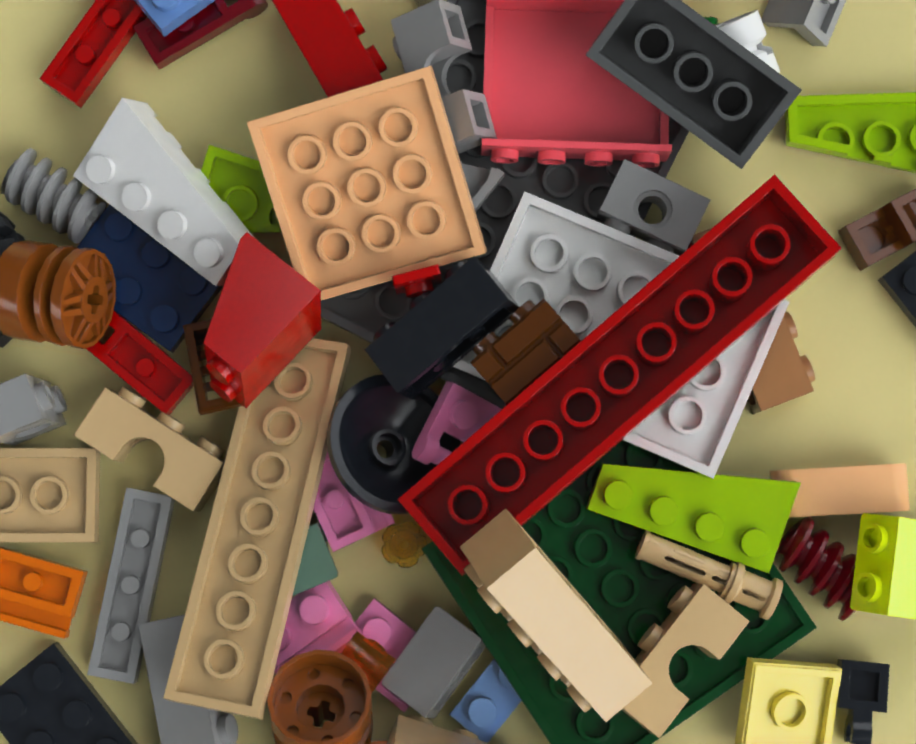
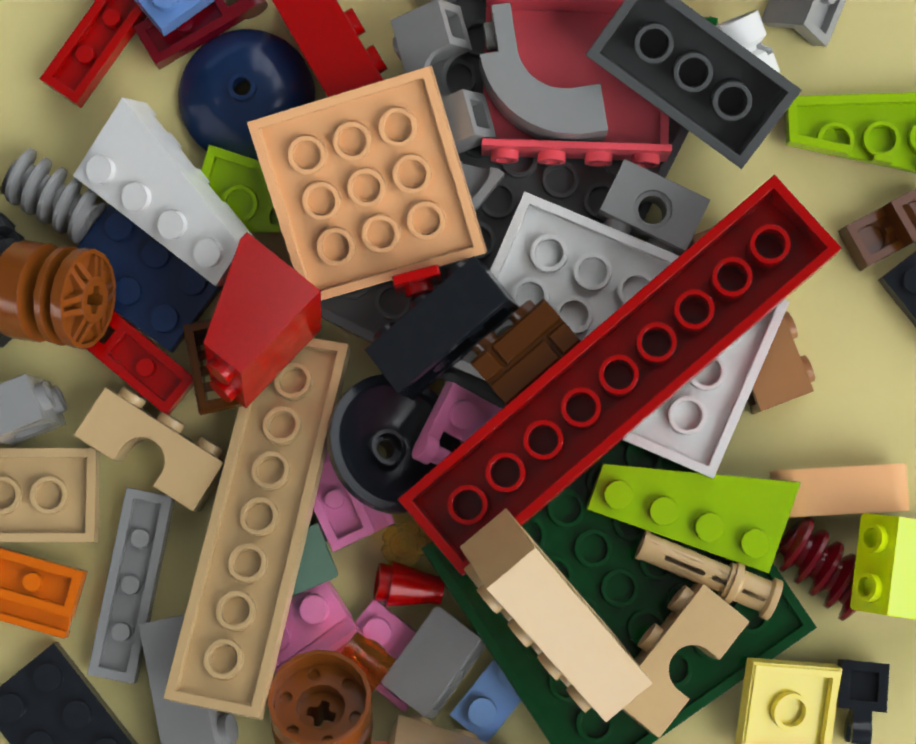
(208, 85): none -> dark blue dish
(404, 585): none -> red cone
(530, 104): none -> light grey arch

